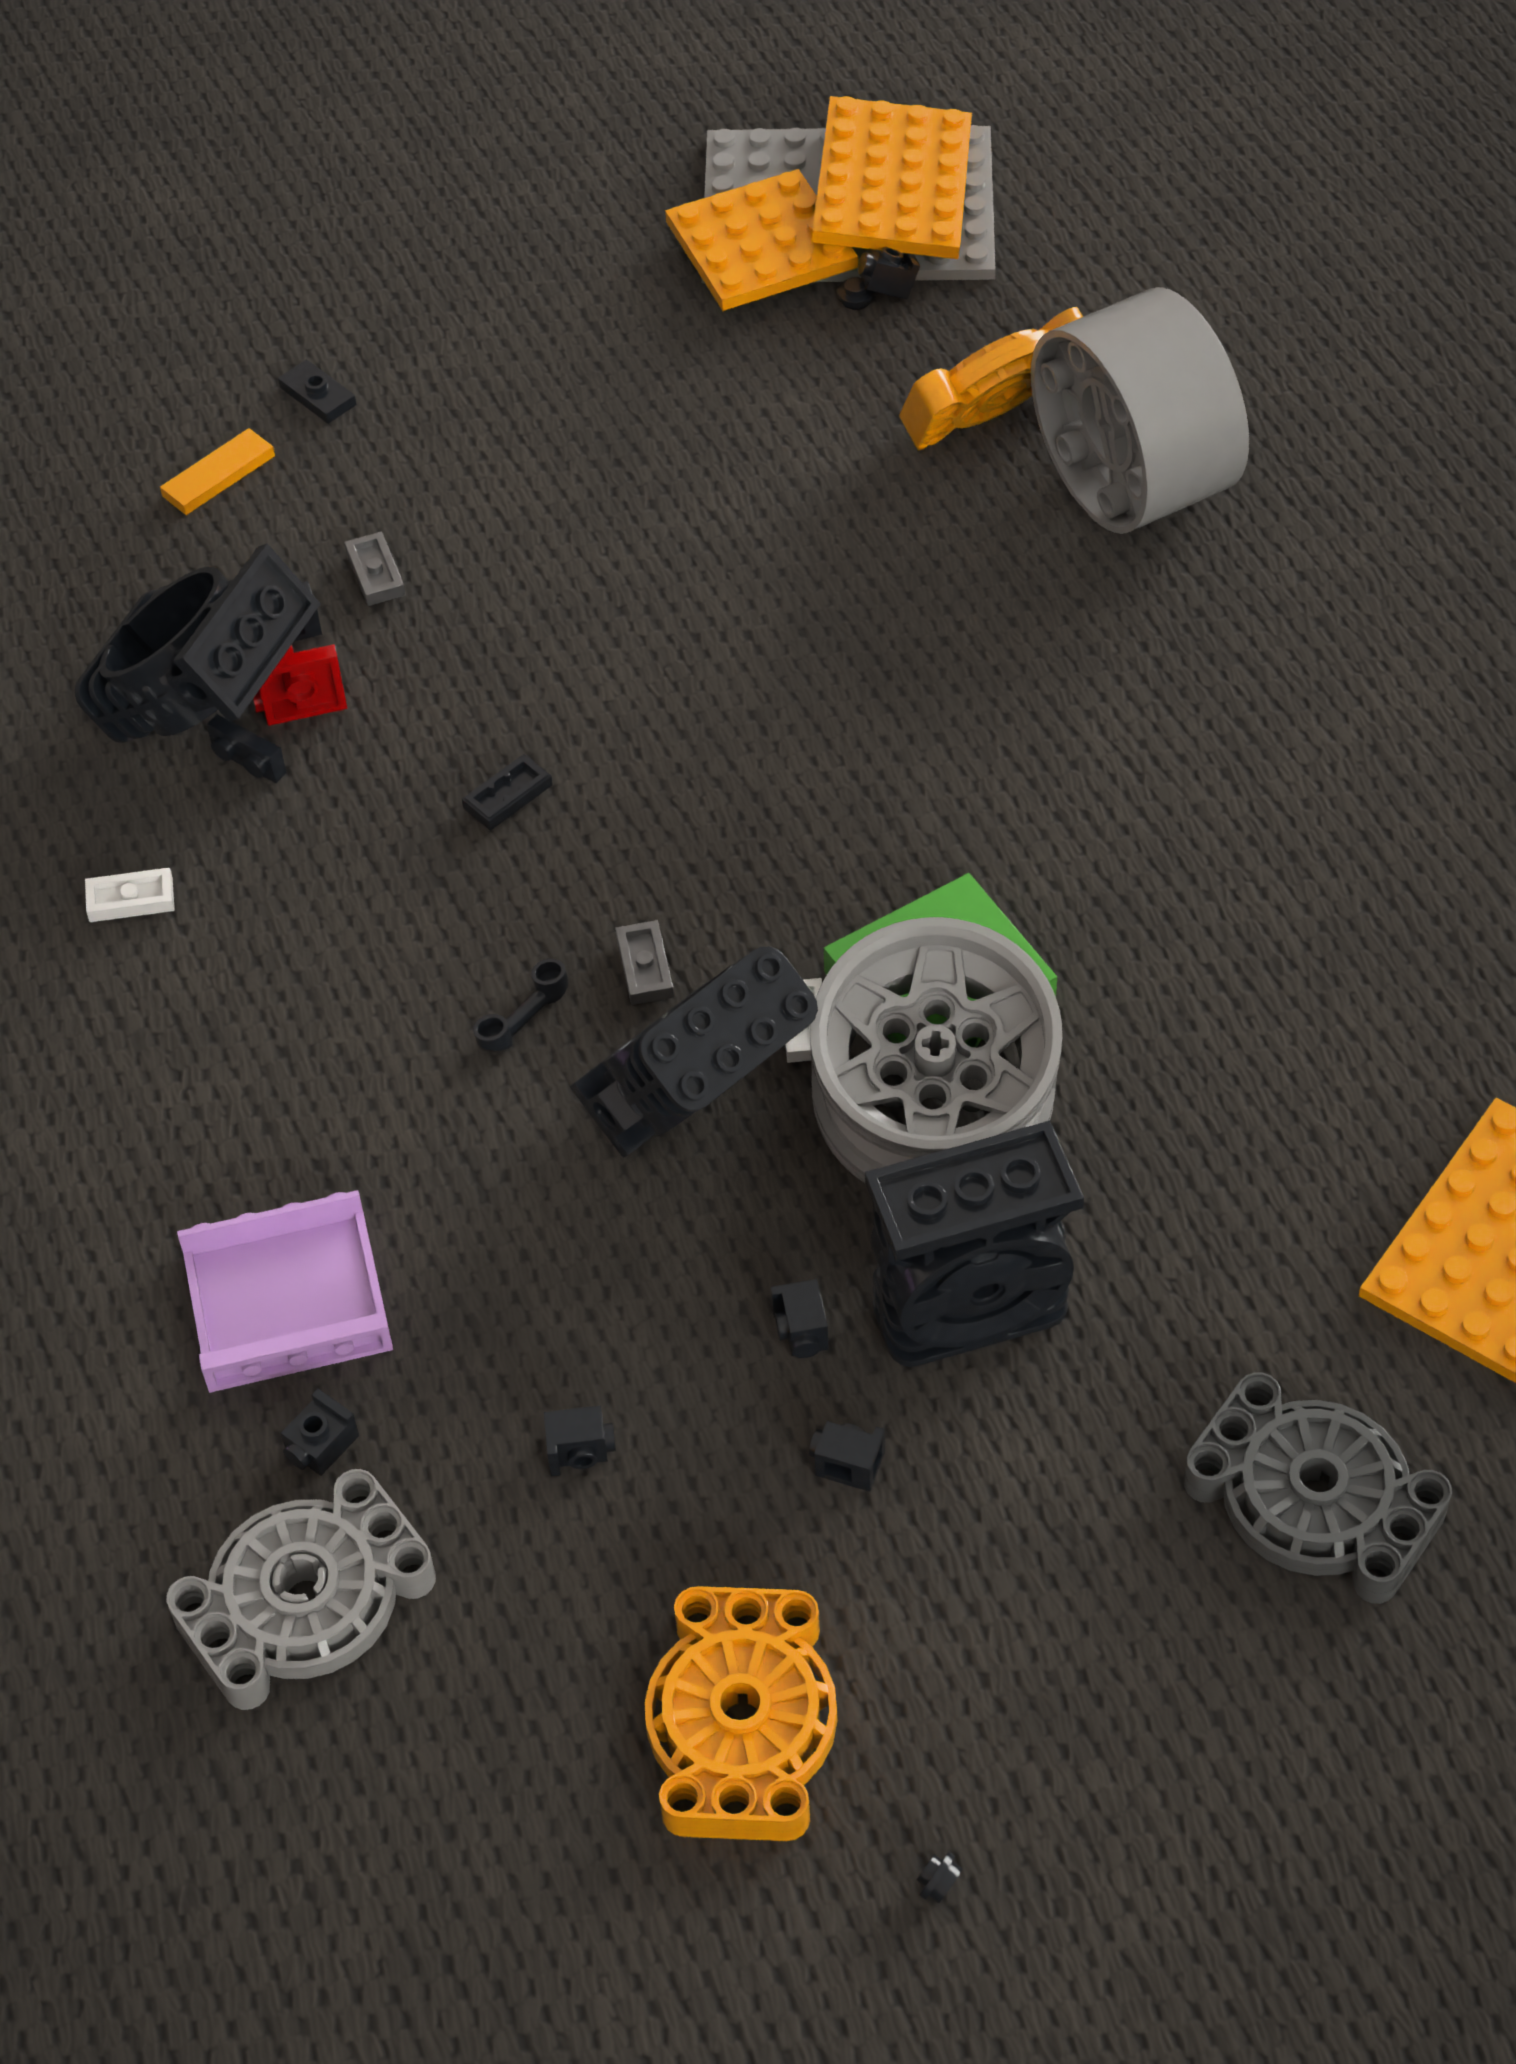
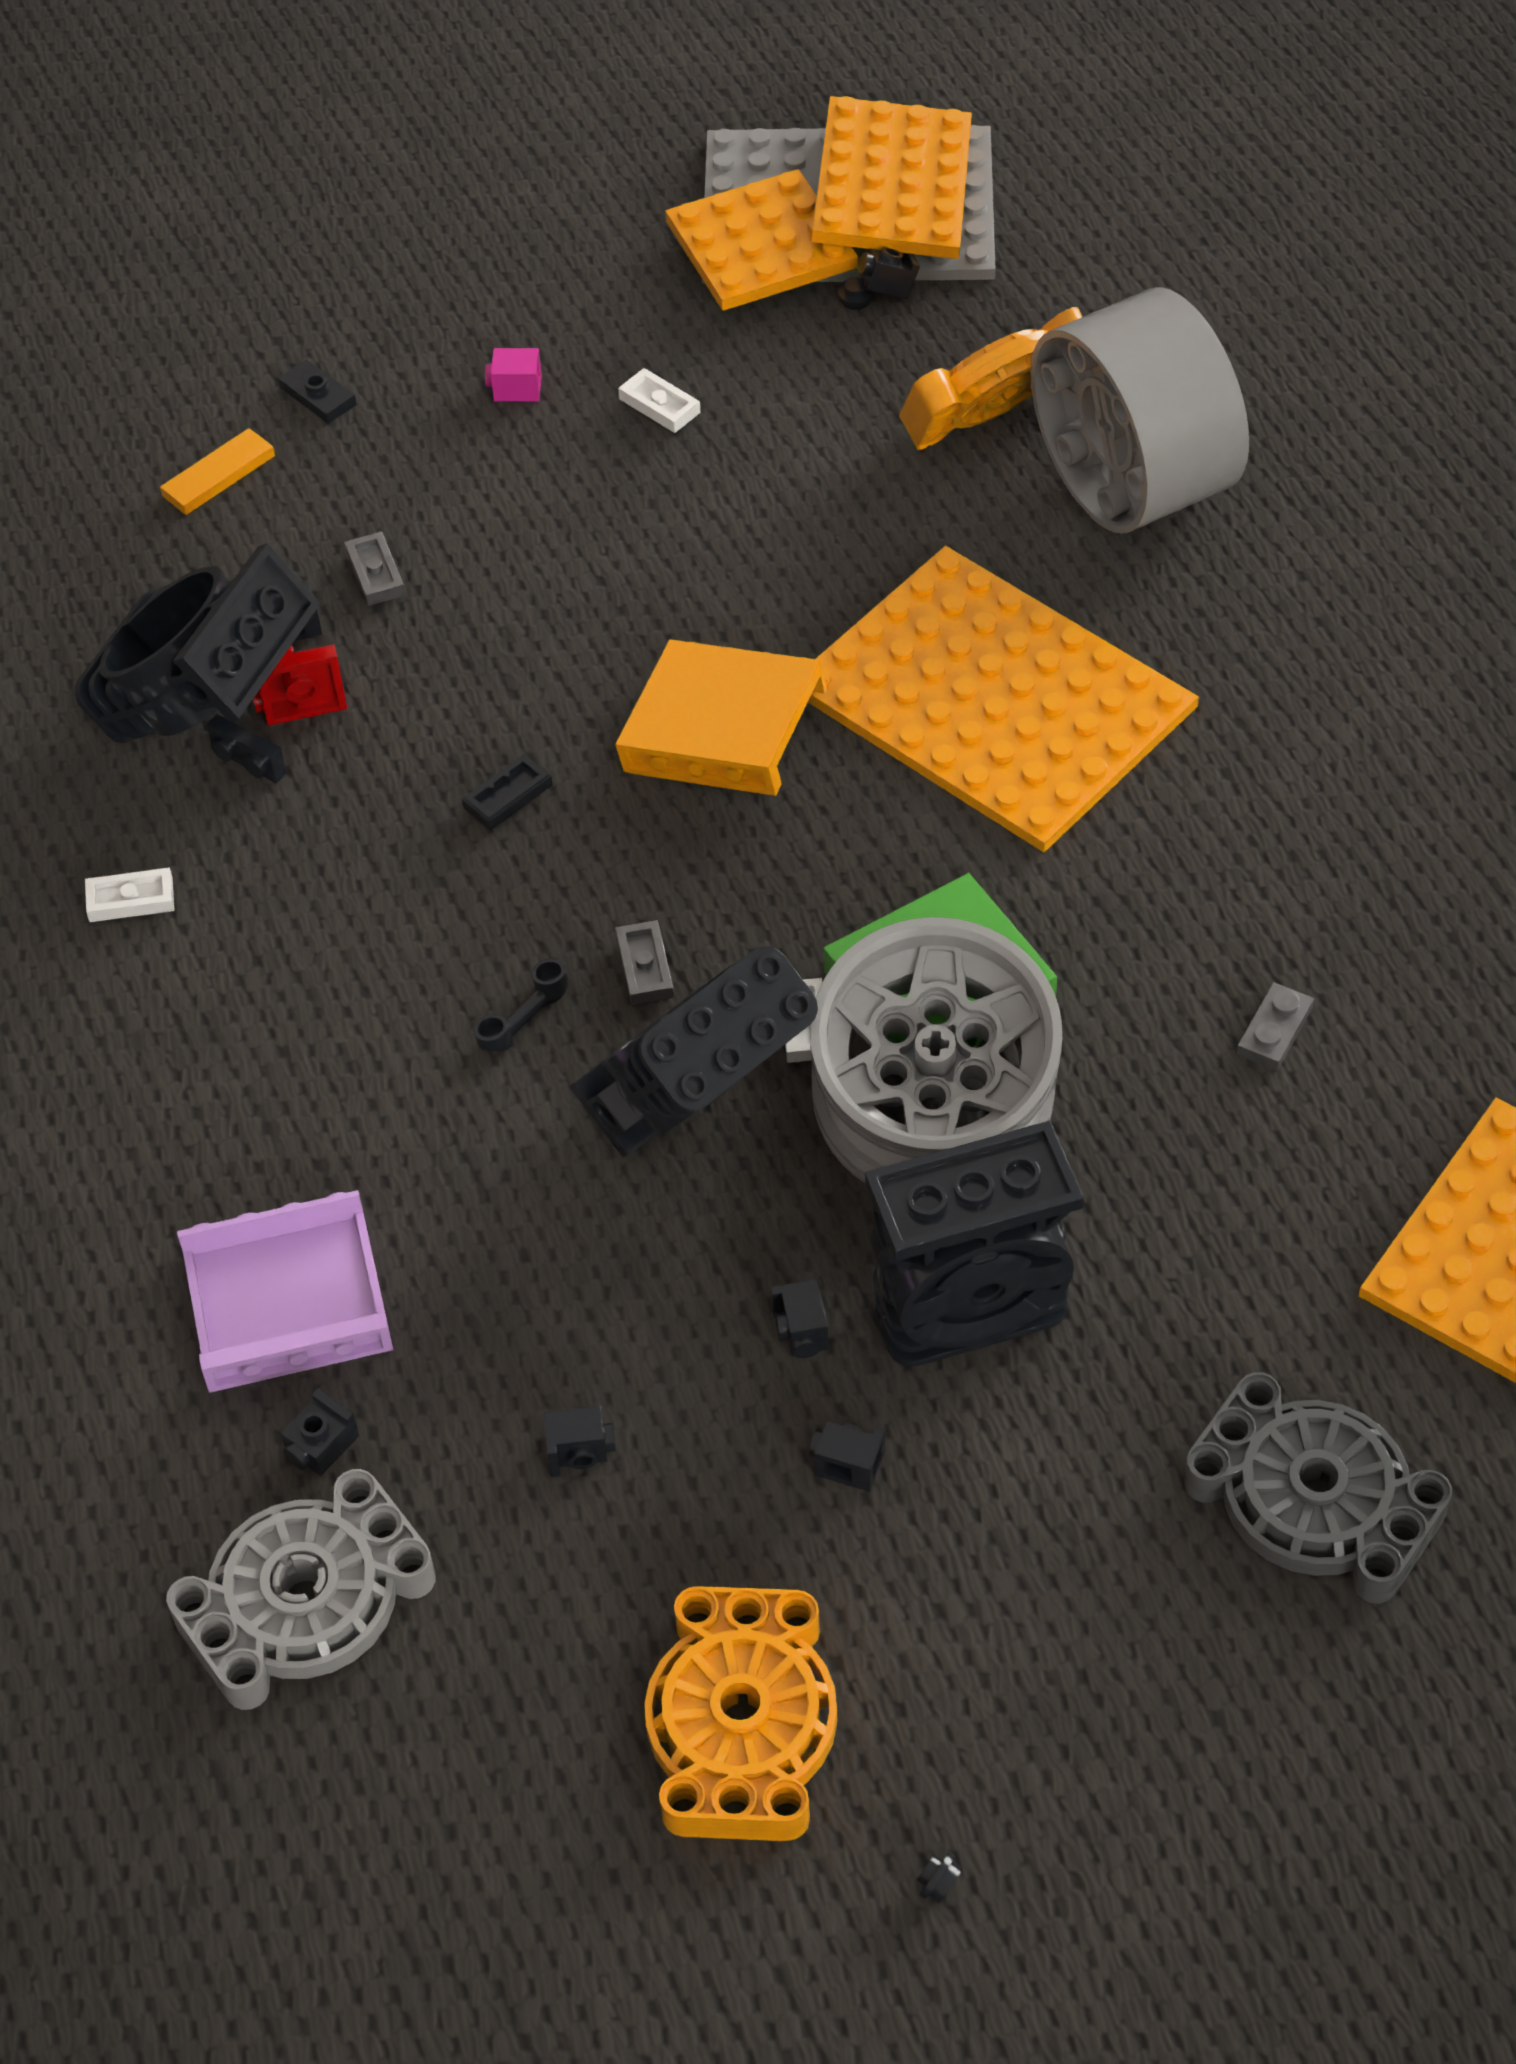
(514, 374): none -> dark pink brick
(659, 400): none -> white plate
(718, 716): none -> light orange panel
(997, 697): none -> light orange plate
(1275, 1026): none -> flat silver plate

